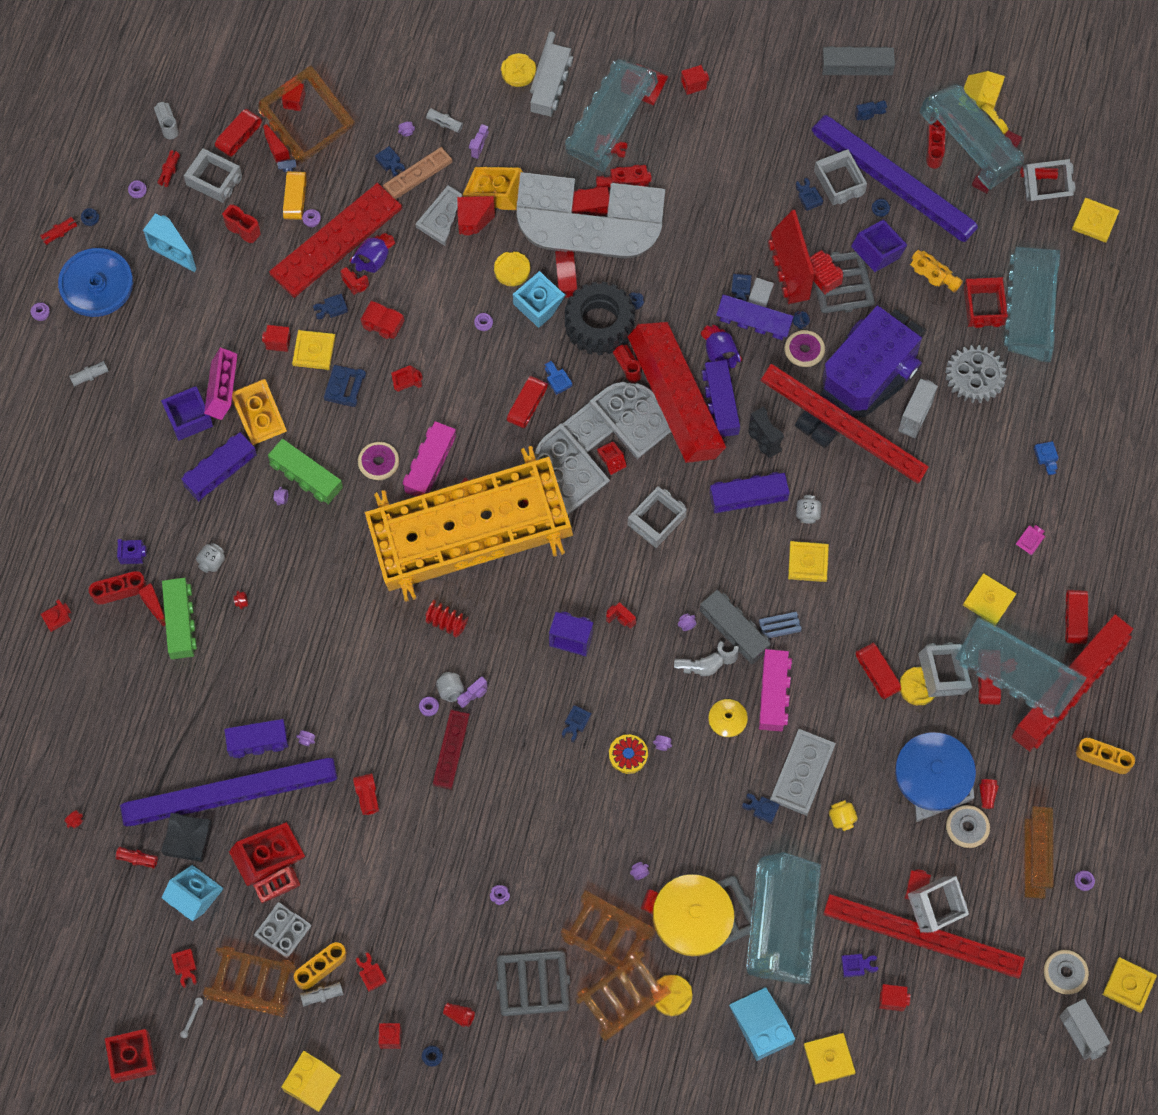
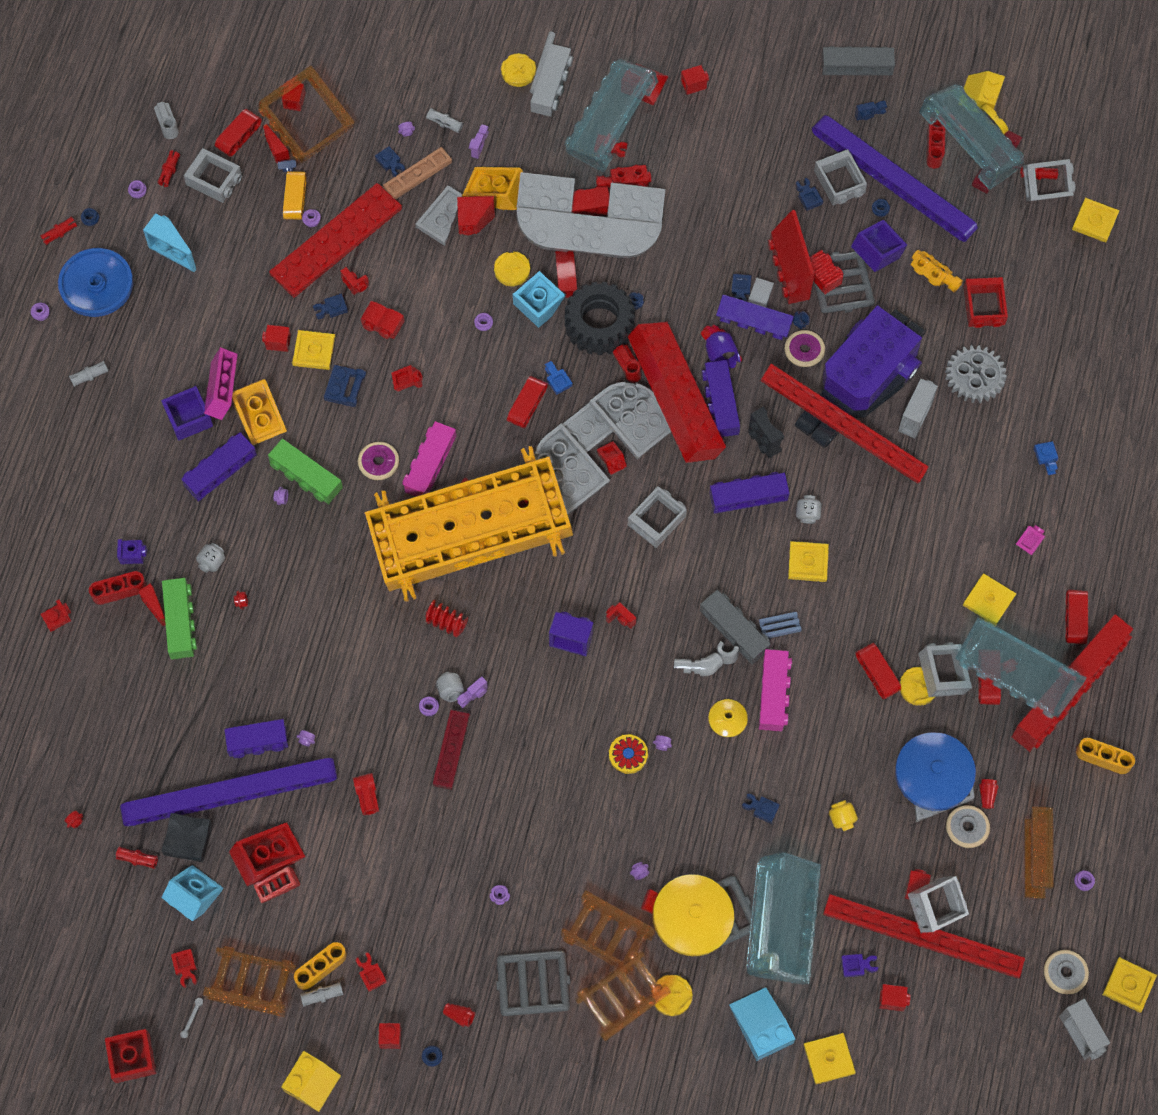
(241, 223): red brick -> none
(282, 930): light grey slope -> none
(374, 249): dark purple piece -> none
(576, 721): dark blue plate -> none
(687, 622): medium lavender plate -> none
(802, 772): light grey plate -> none
(1032, 302): clear light blue windscreen -> none

